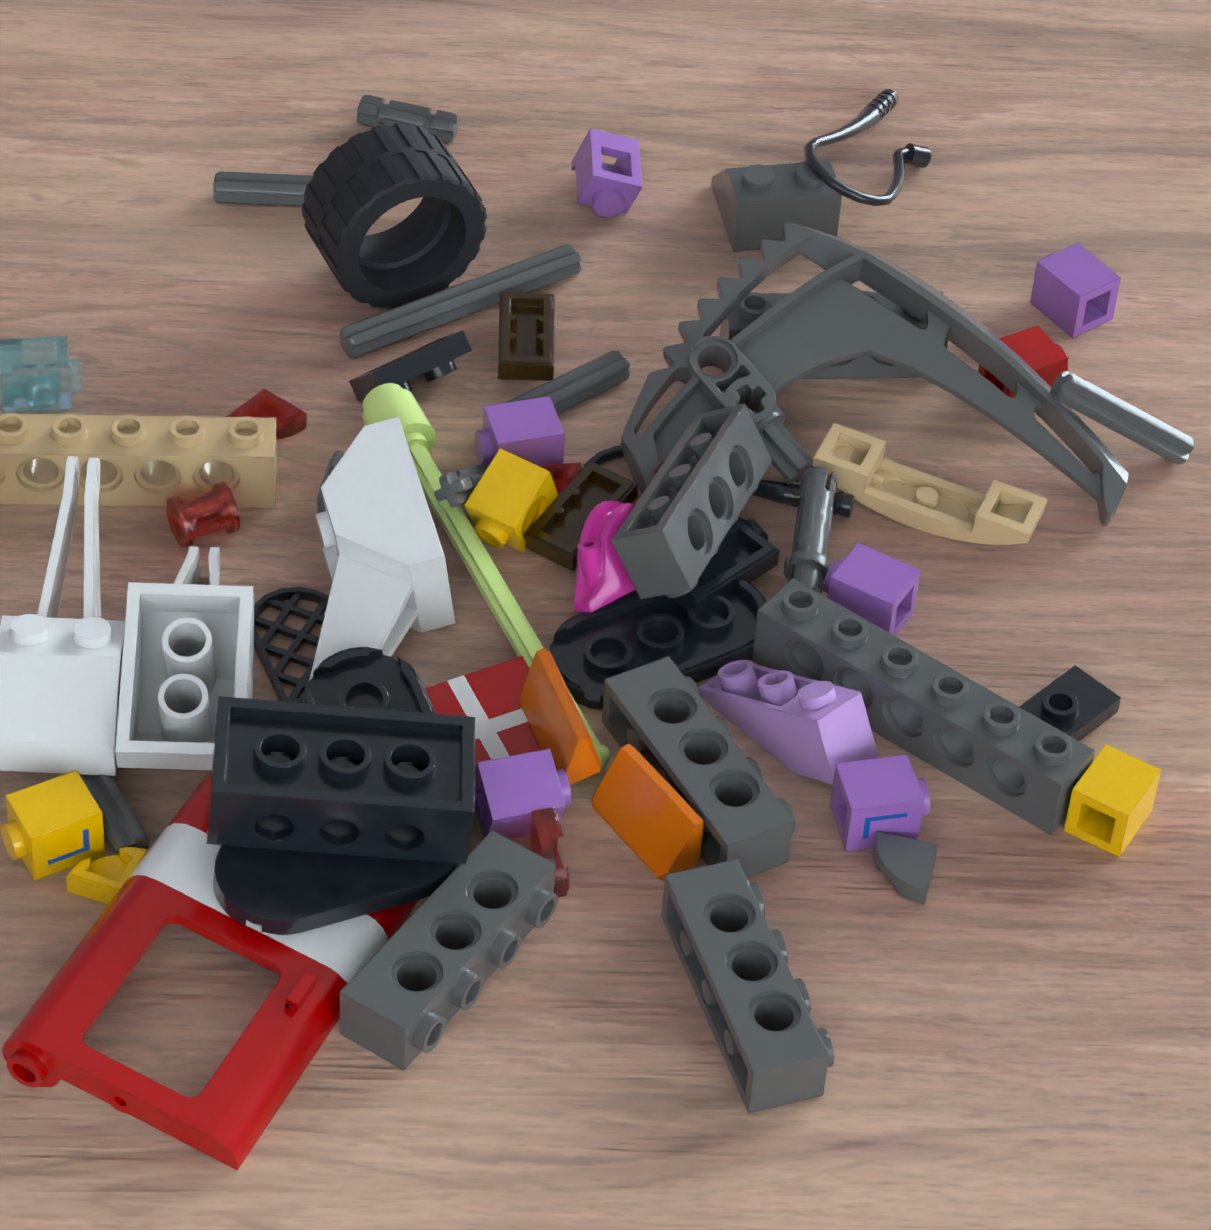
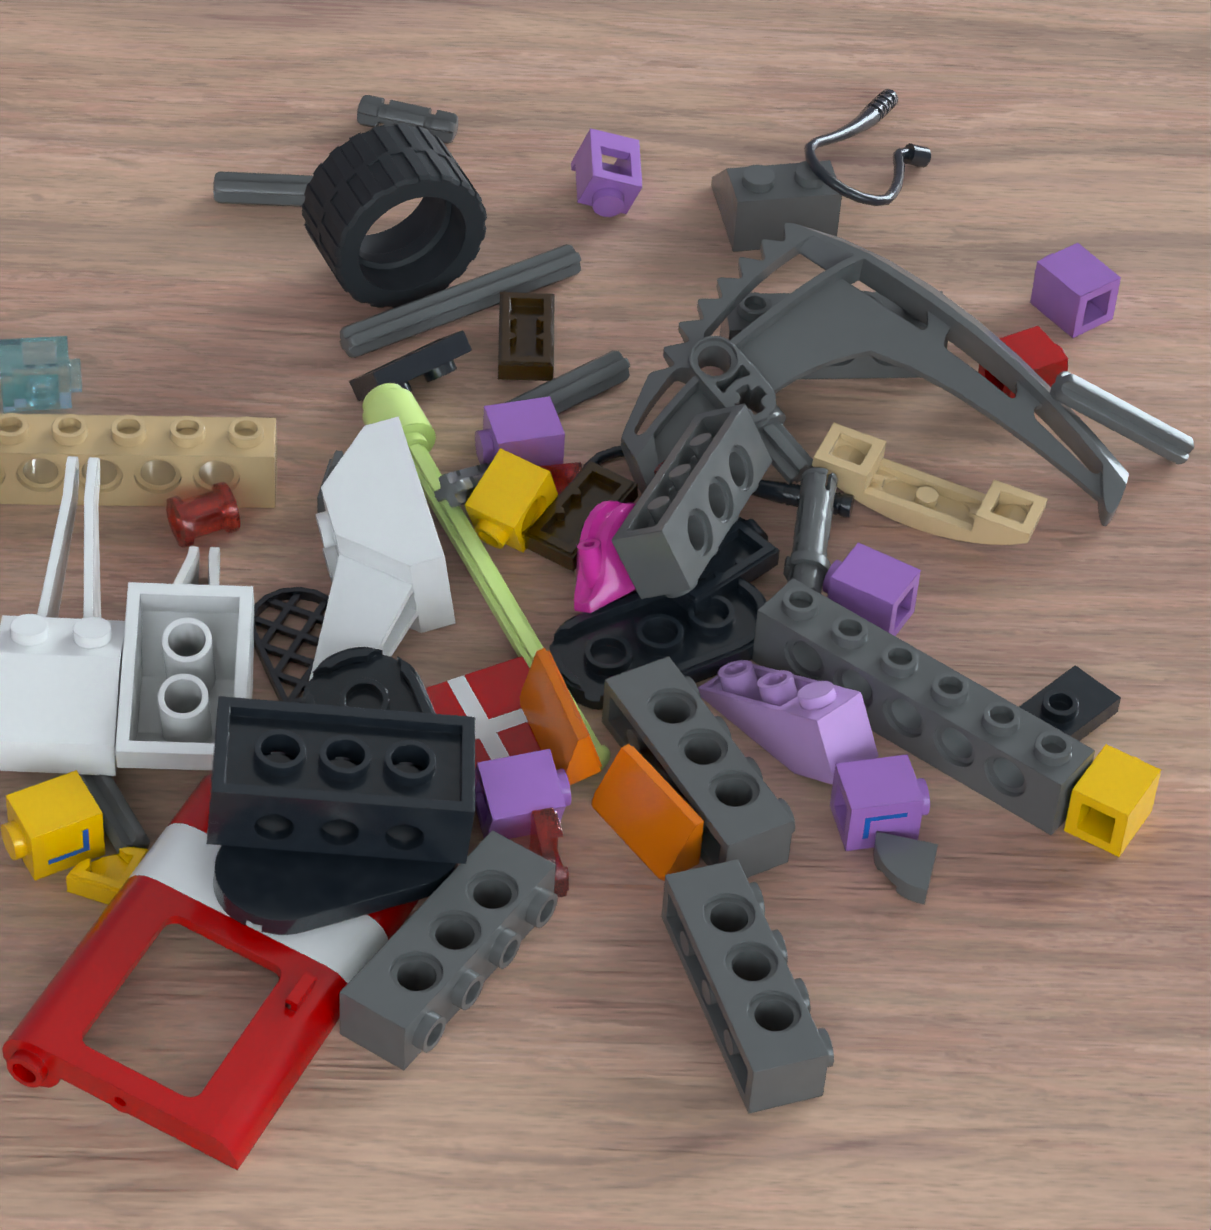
(265, 404): clear red tile -> none

